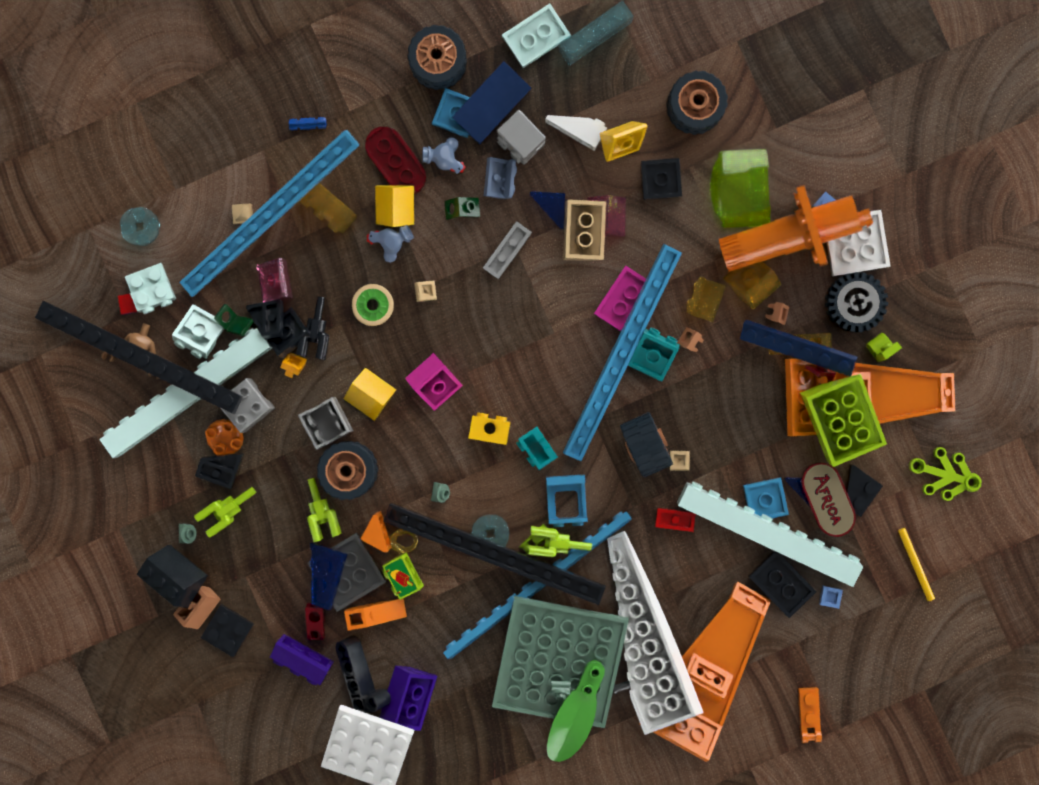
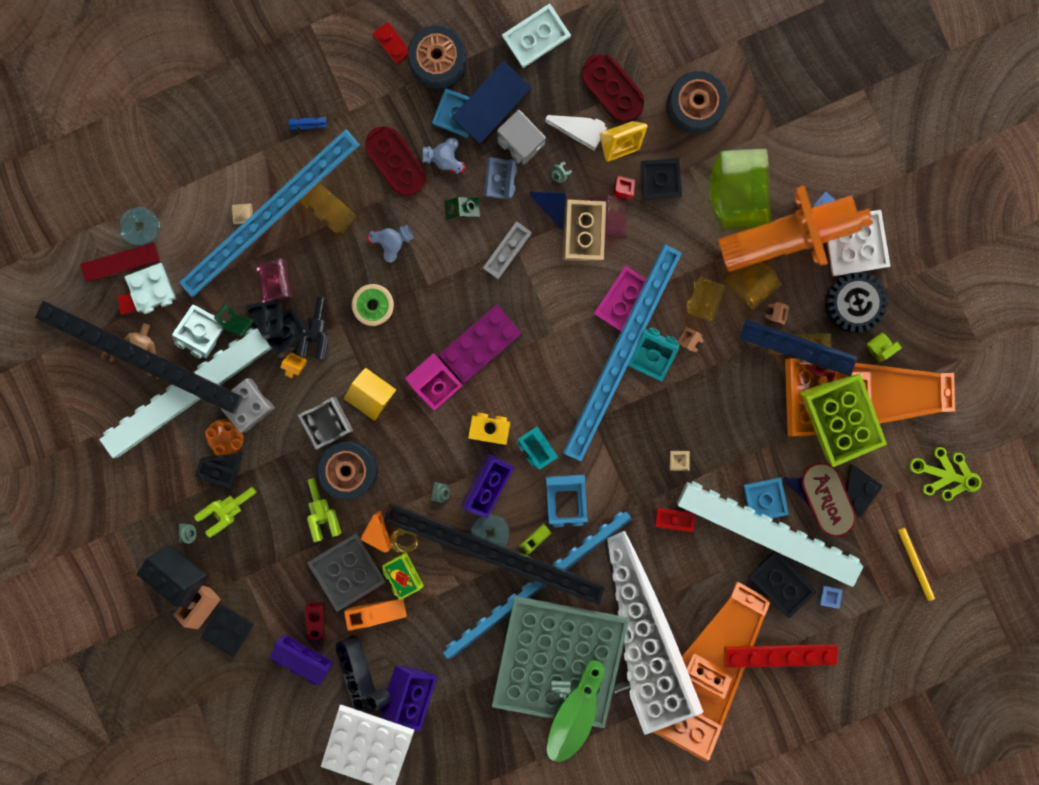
(120, 262): none -> dark red tile
(326, 574): clear blue wing -> none
(391, 43): none -> red plate
(394, 205): yellow slope -> none
(425, 291): tan tile -> none
(480, 343): none -> magenta plate
(487, 486): none -> dark purple slope
(554, 543): lime plant -> none
(559, 173): none -> sand green plate
(596, 33): clear light blue brick -> none
(613, 88): none -> dark red tile
(624, 187): none -> red plate
(646, 444): black wheel -> none
(780, 655): none -> red plate
(809, 714): orange plate -> none

